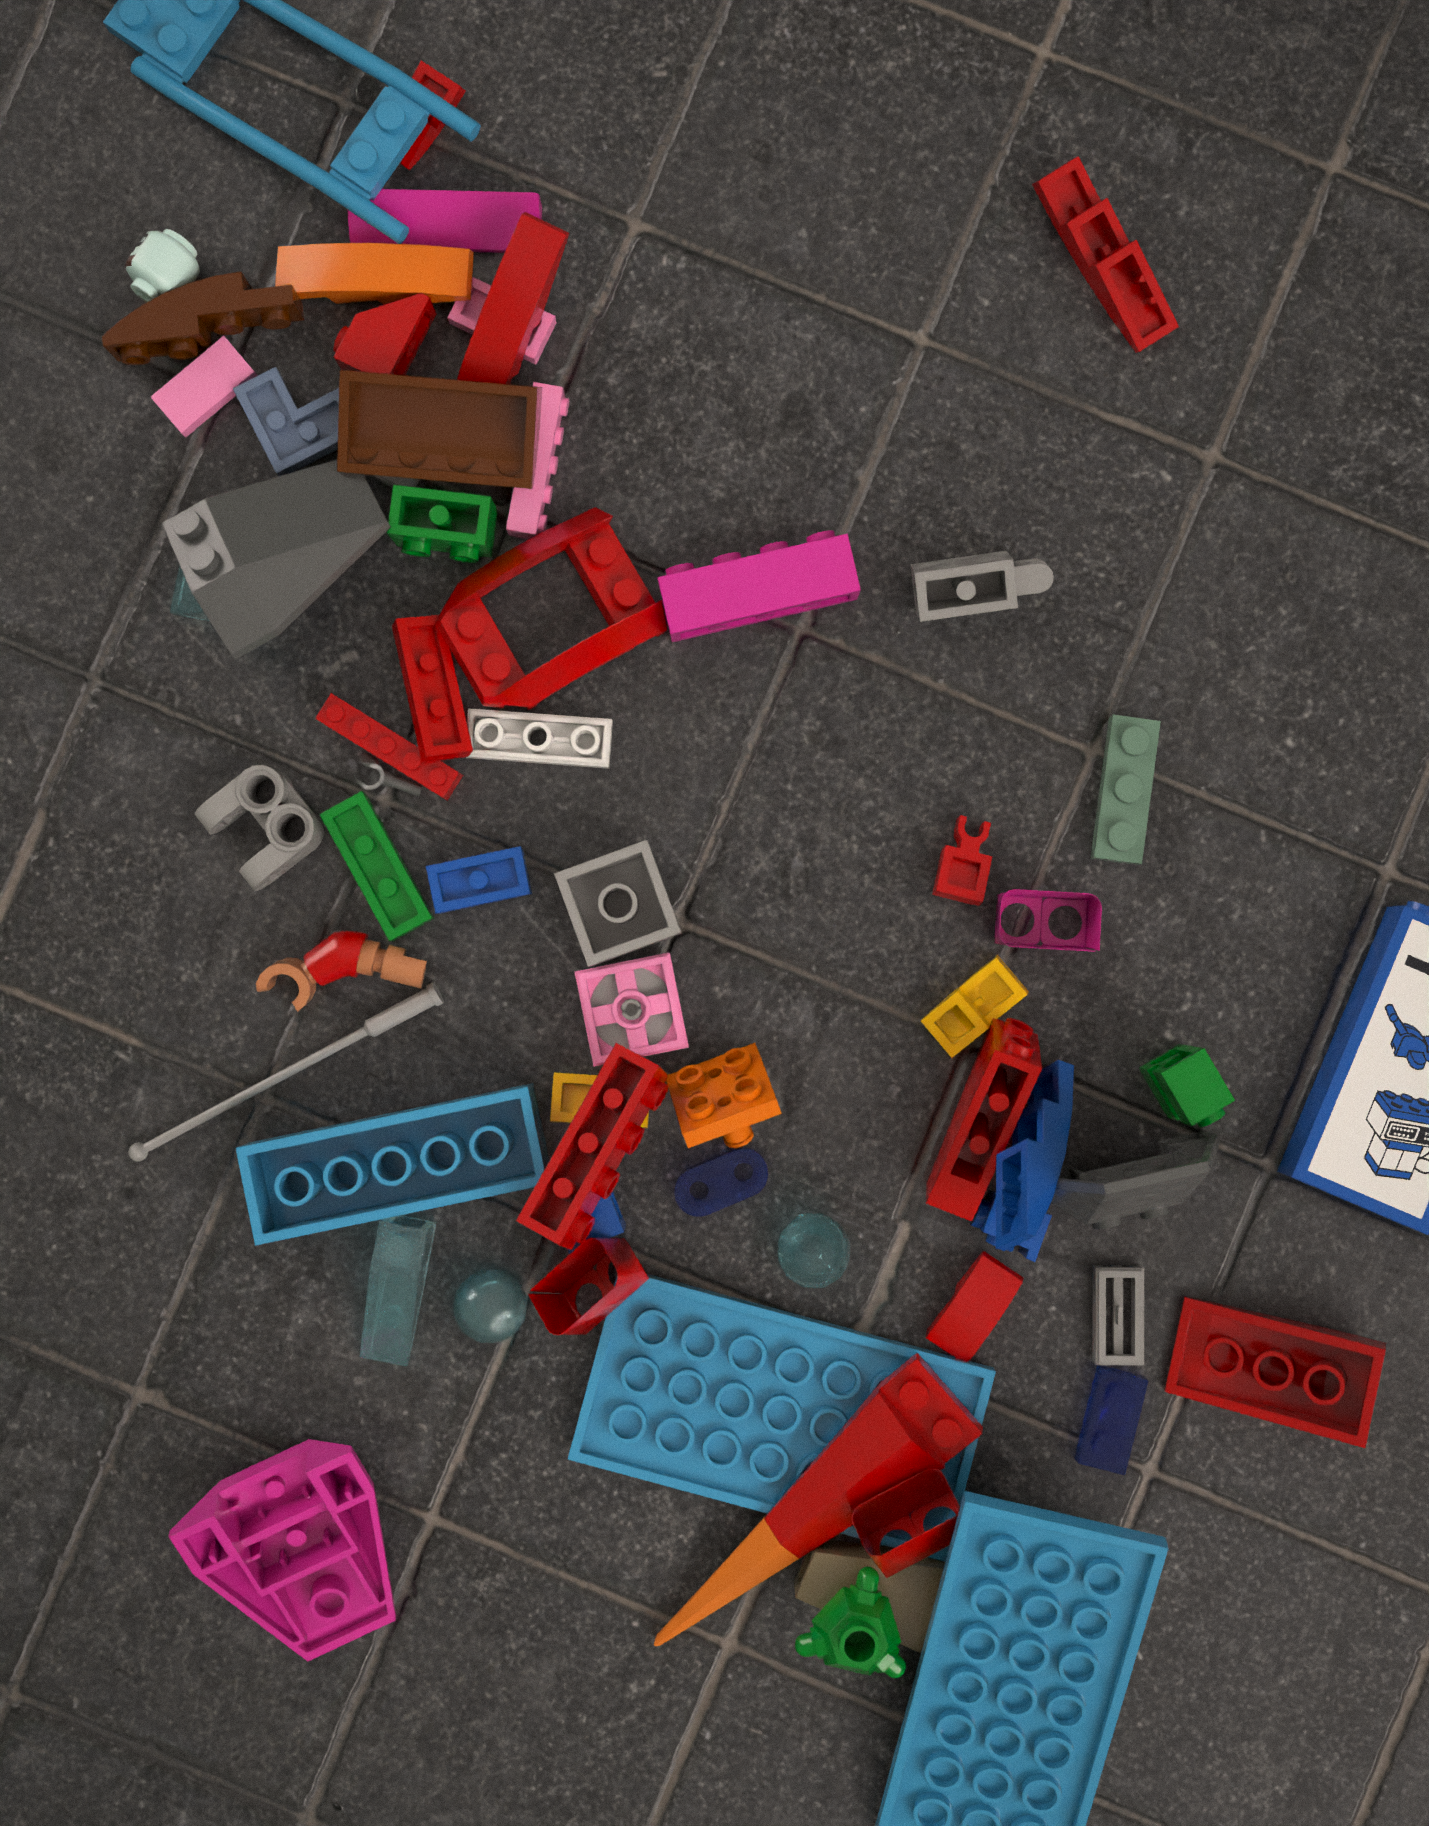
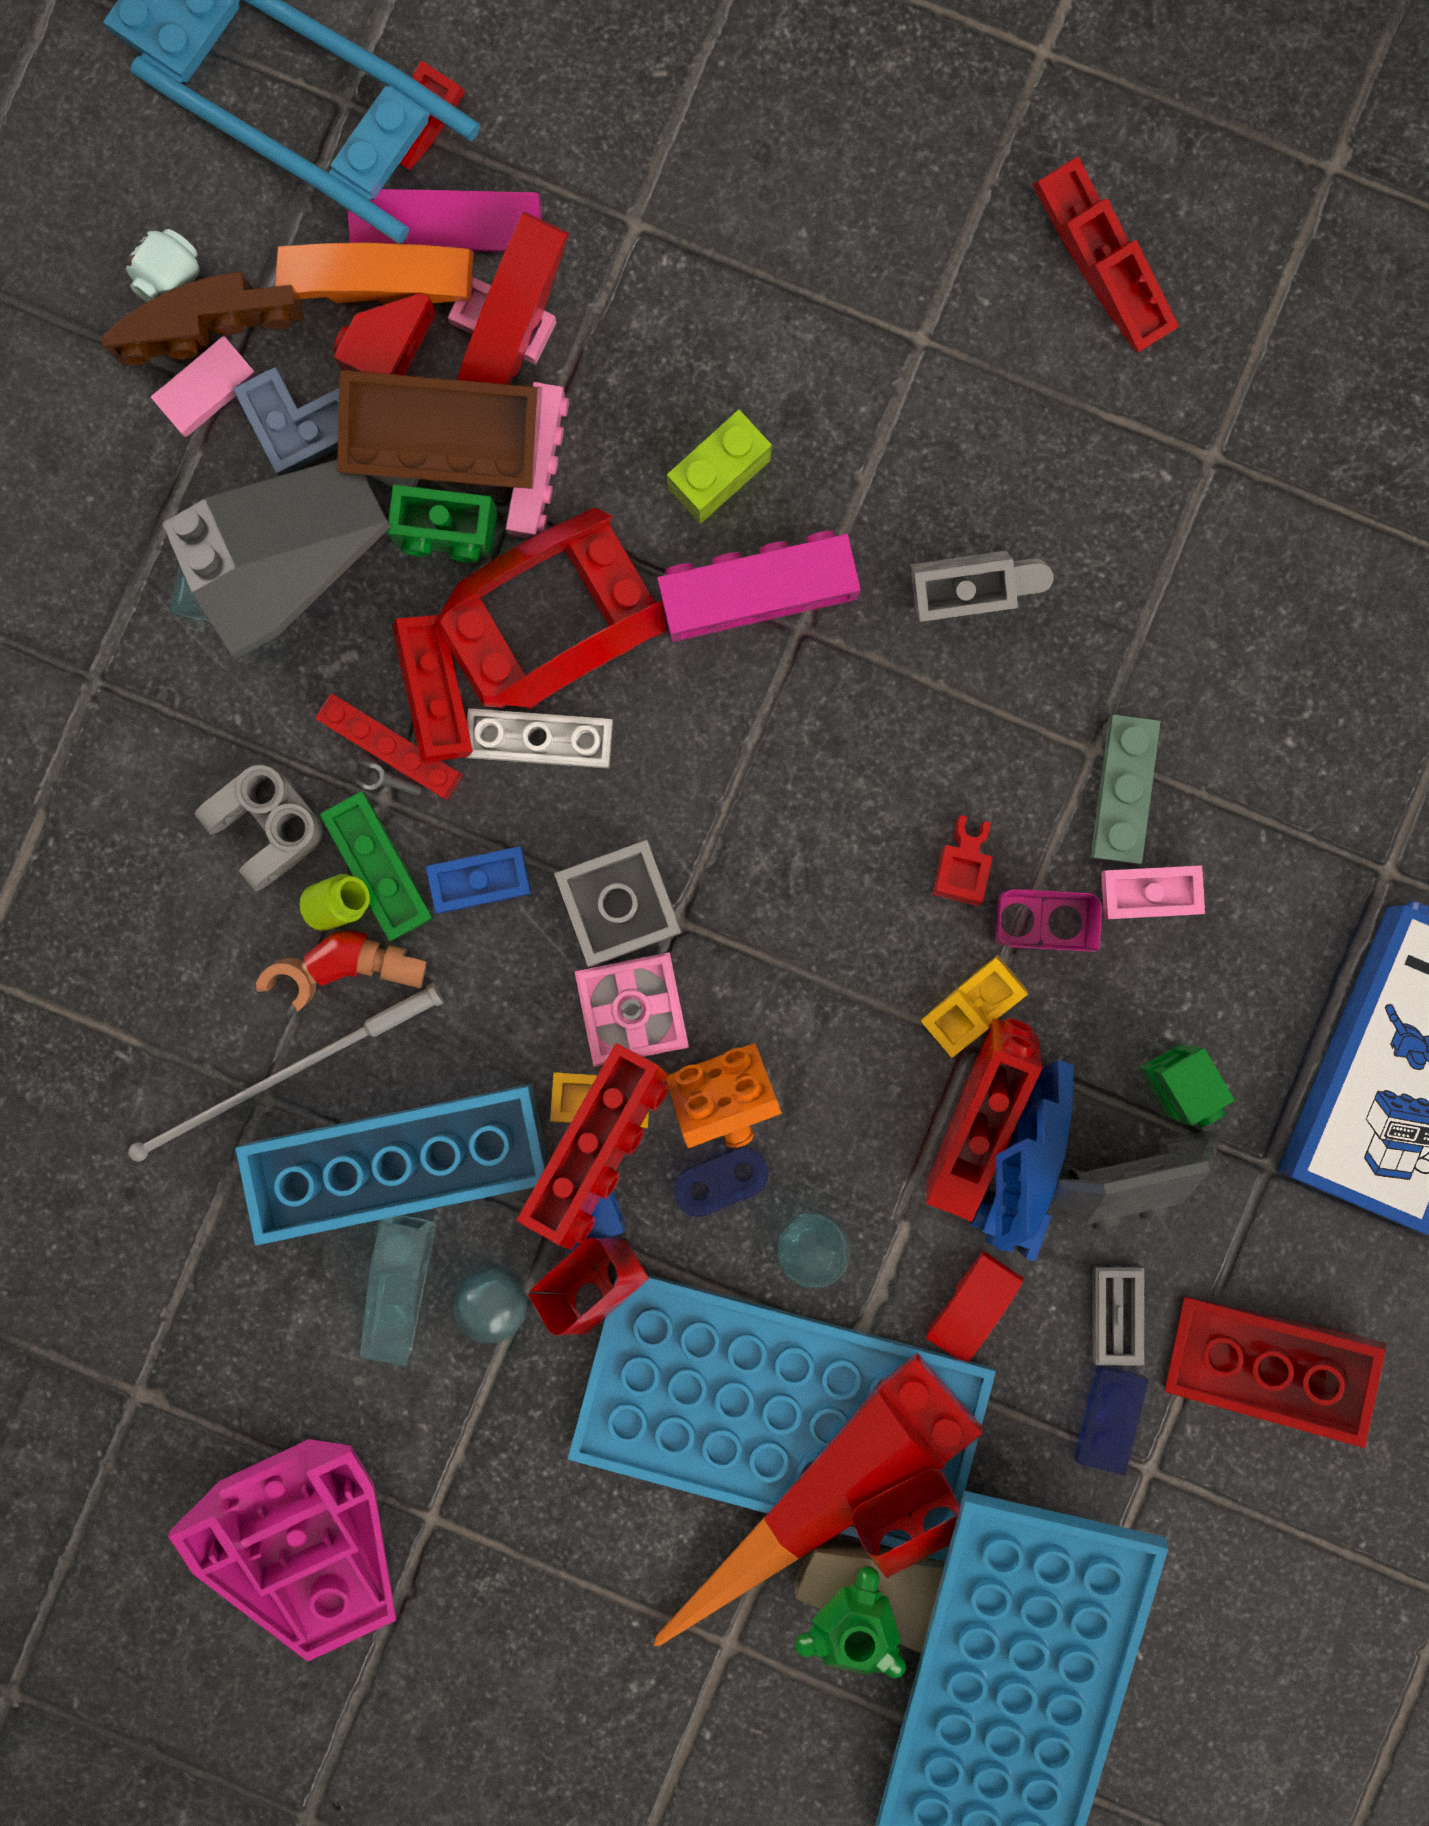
(334, 902): none -> lime brick
(719, 466): none -> lime brick
(1153, 892): none -> bright pink plate

